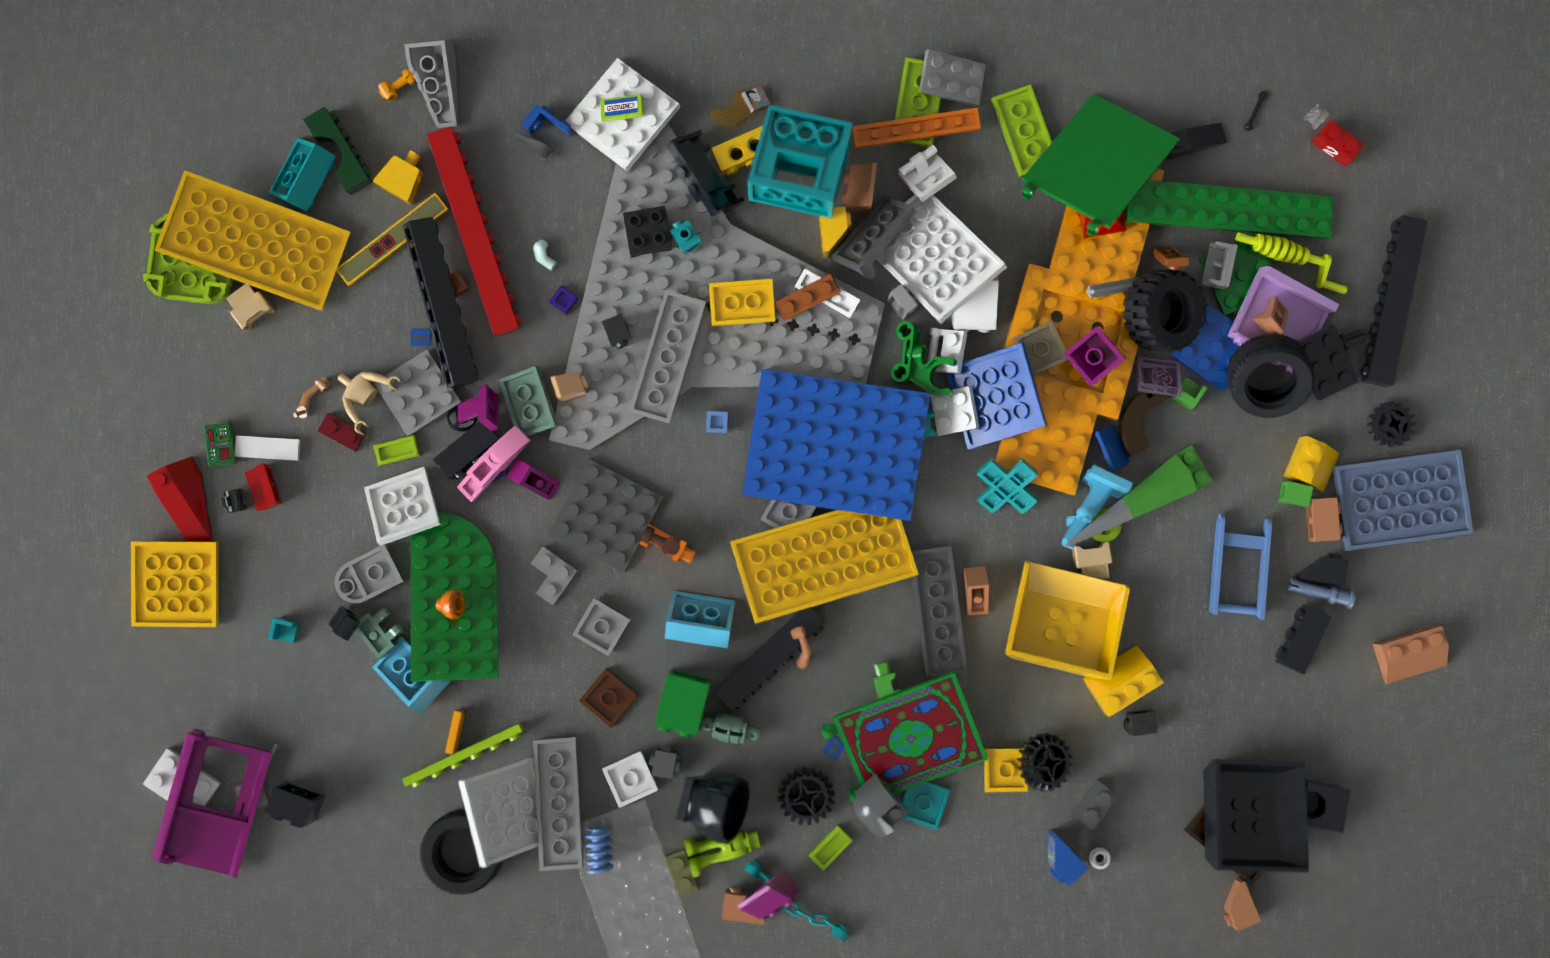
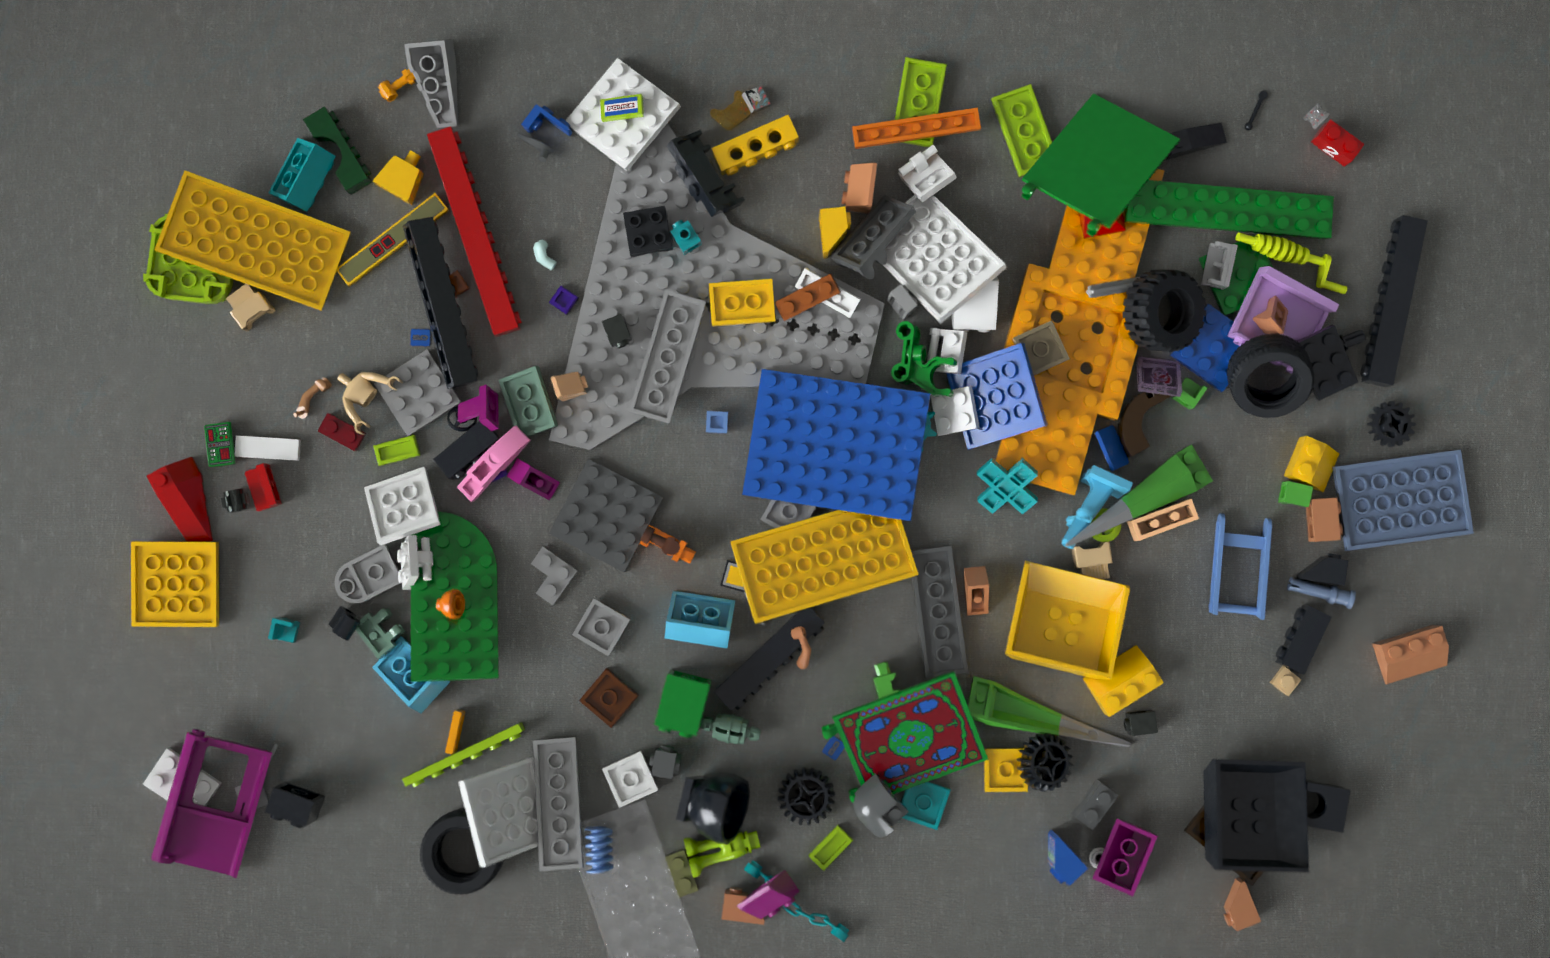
(412, 559): none -> white plate
(732, 579): none -> piece
(805, 147): teal piece -> none
(952, 78): light grey plate -> none
(1007, 709): none -> bright green plate
(1095, 356): magenta slope -> none
(1125, 856): none -> magenta slope
(1162, 520): none -> light nougat brick
(1170, 257): dark orange plate -> none
(1285, 681): none -> tan plate

